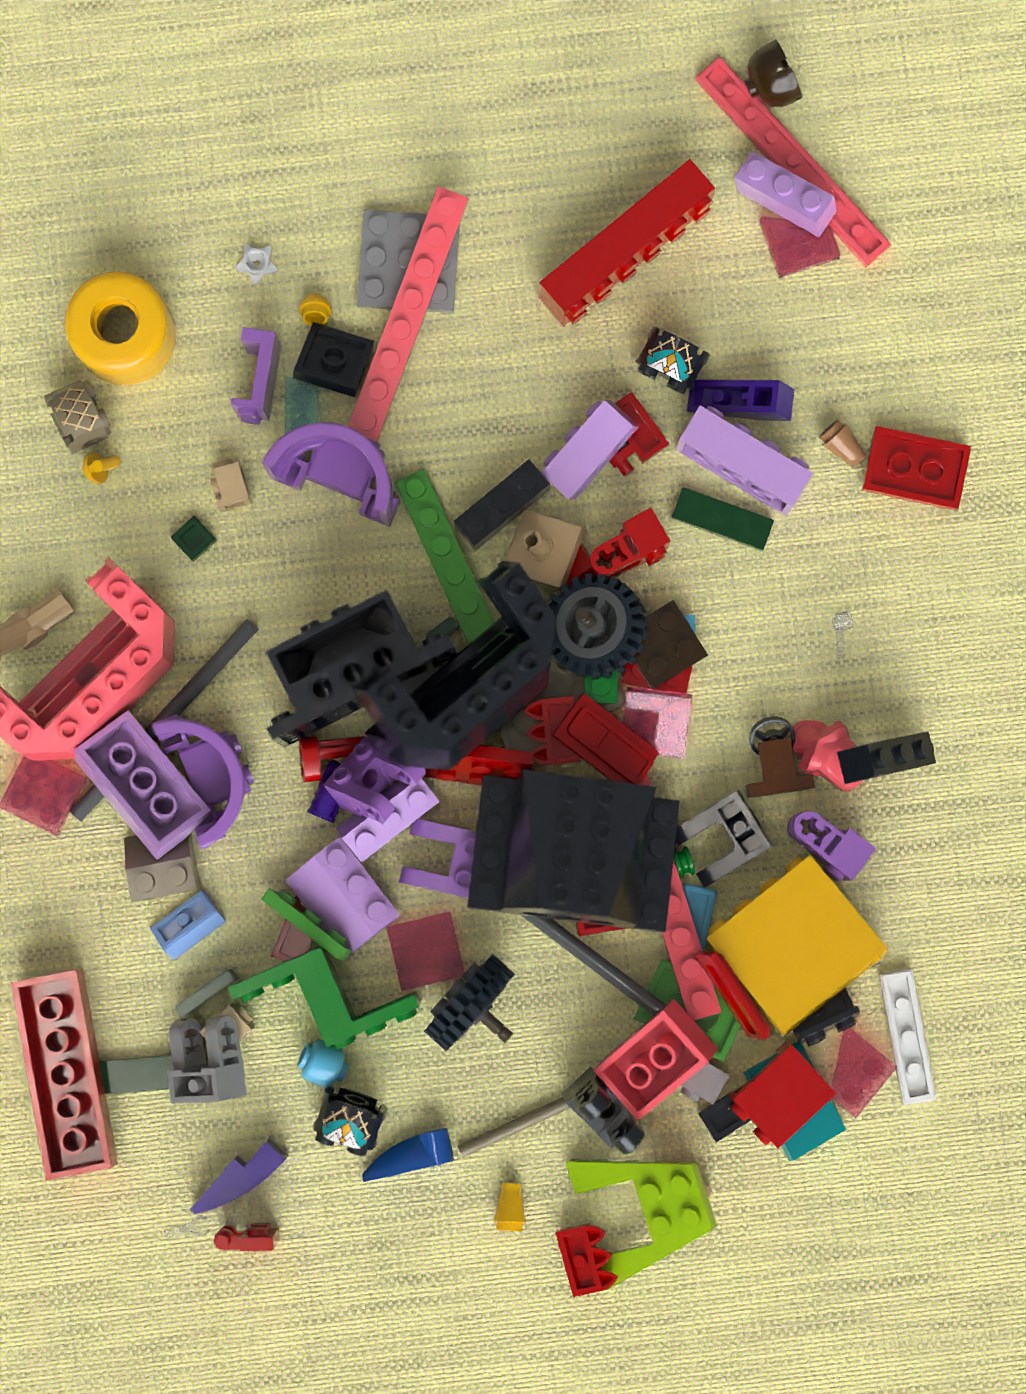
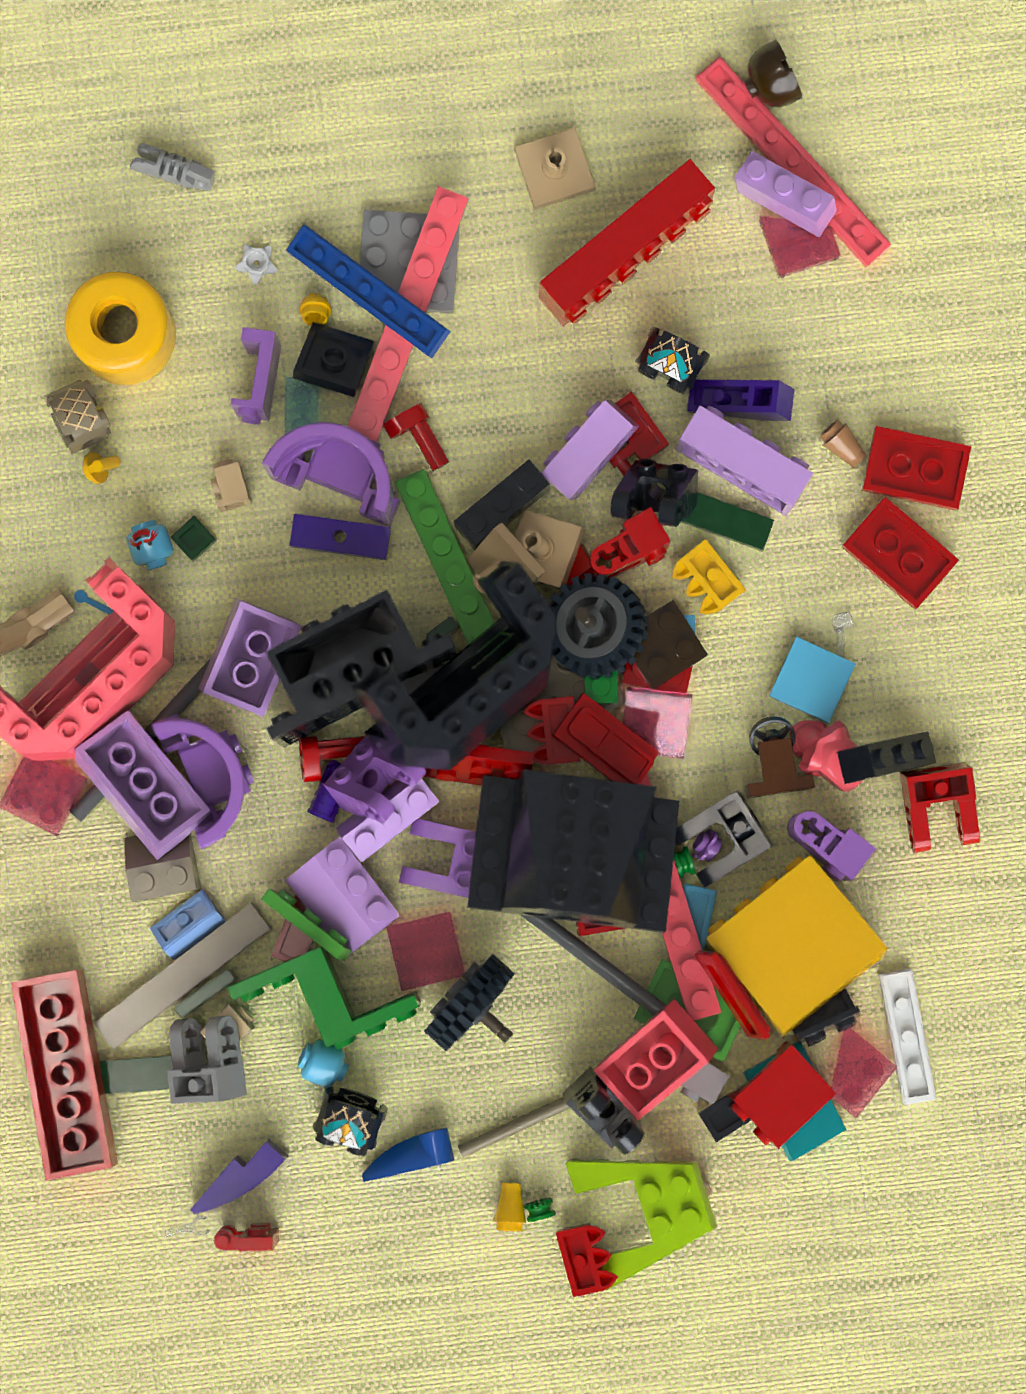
(81, 596): none -> dark azure hinge
(150, 544): none -> medium azure head
(172, 168): none -> light grey hinge
(182, 975): none -> dark tan tile
(239, 665): none -> lavender brick
(320, 534): none -> dark purple tile
(368, 291): none -> blue tile
(415, 421): none -> red piece
(498, 547): none -> tan tile
(539, 1210): none -> green bush
(554, 168): none -> tan tile
(640, 491): none -> black brick
(706, 845): none -> medium lavender plate
(709, 577): none -> yellow plate
(812, 680): none -> medium azure tile
(900, 553): none -> red plate
(939, 785): none -> red brick

